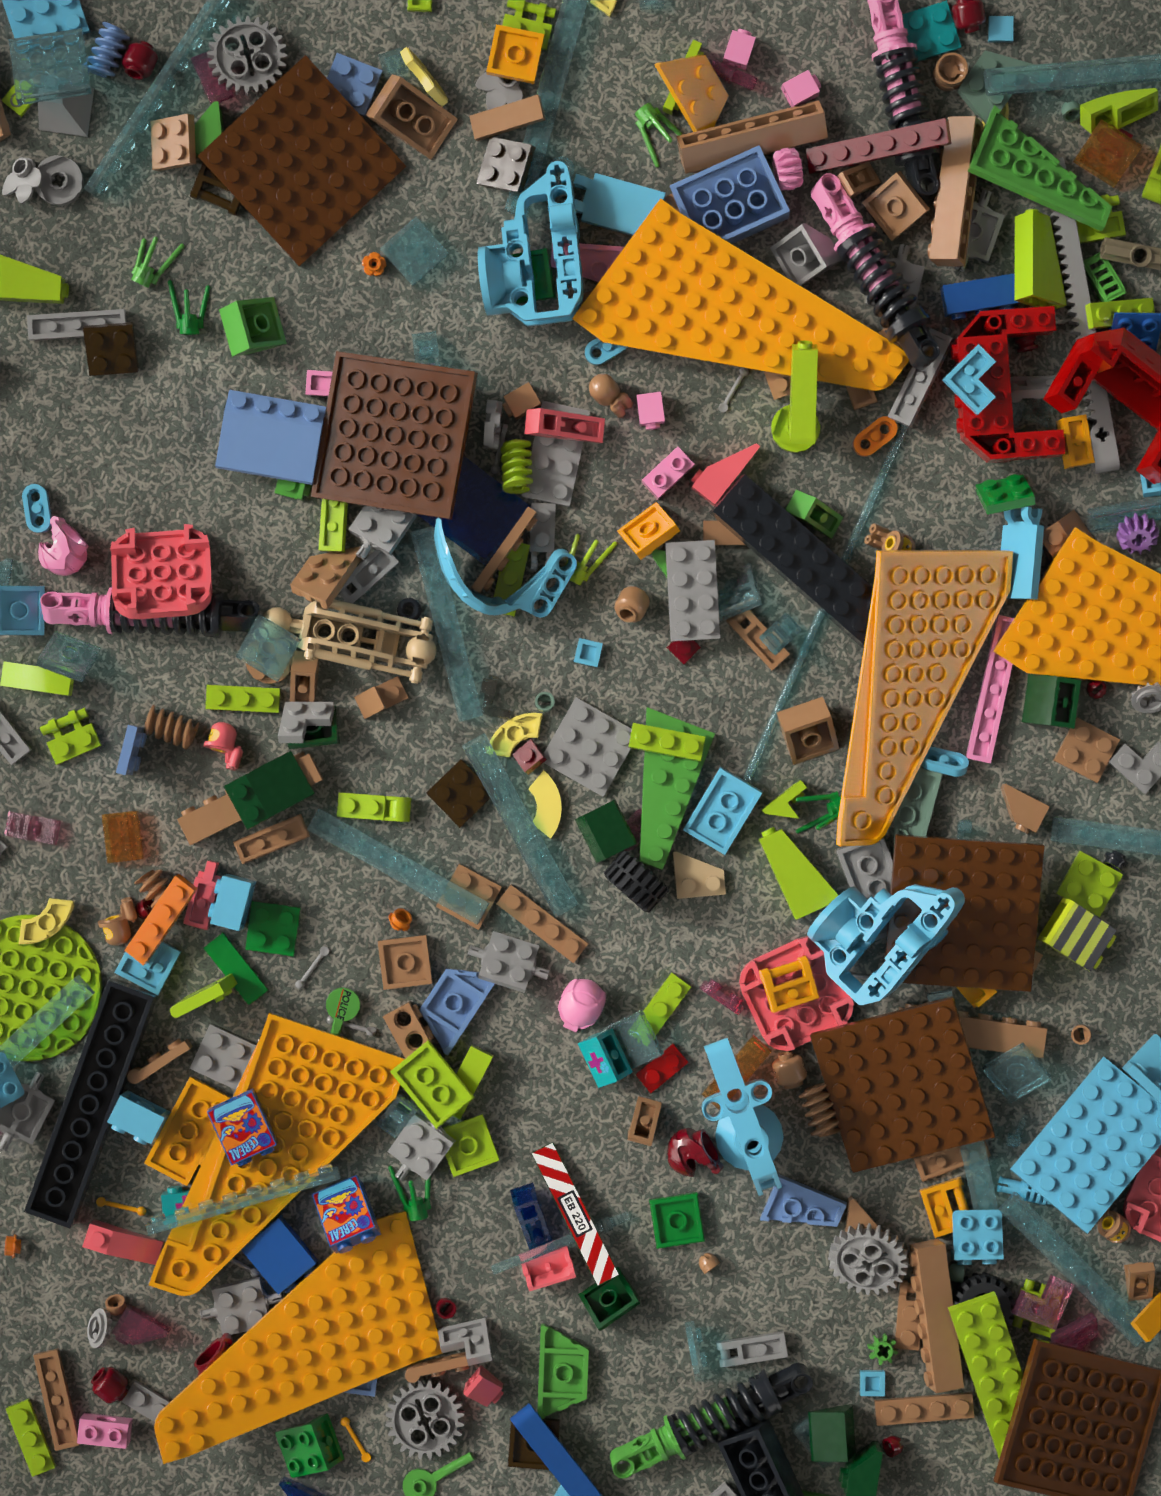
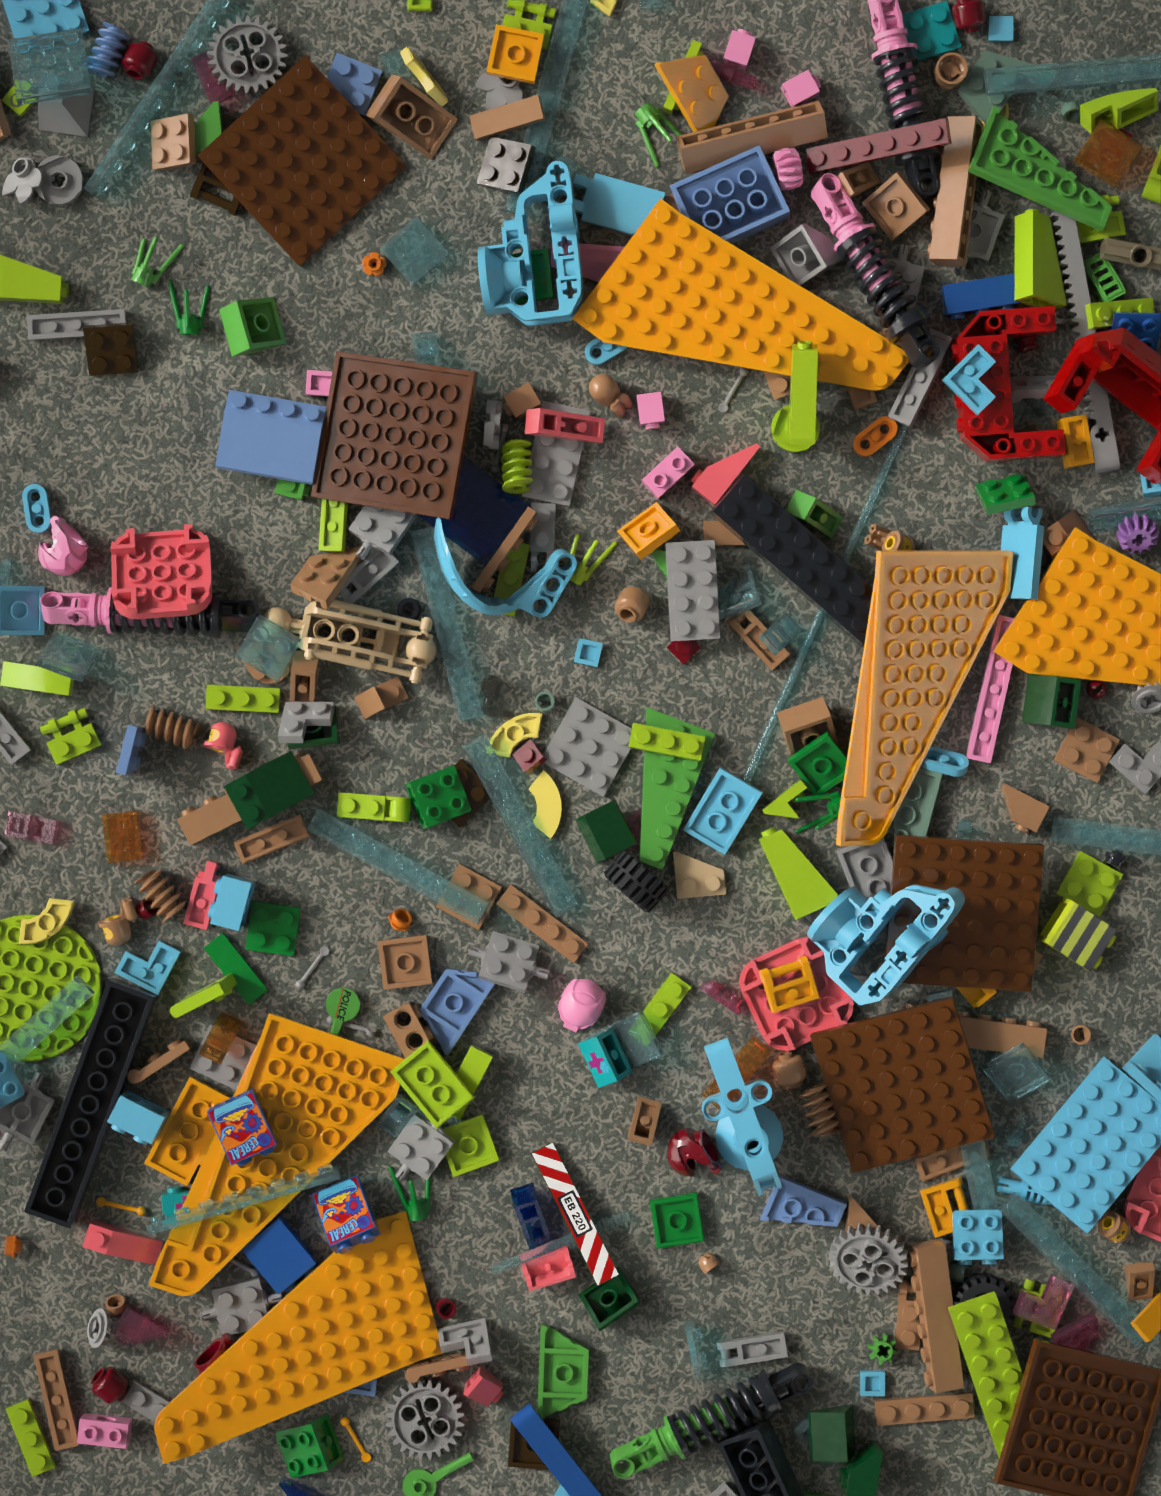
(161, 919): orange plate -> none
(220, 1038): none -> clear orange slope
(438, 797): none -> green bracket
(661, 1068): red plate -> none
(820, 764): none -> green plate
(896, 1447): dark red hinge -> none

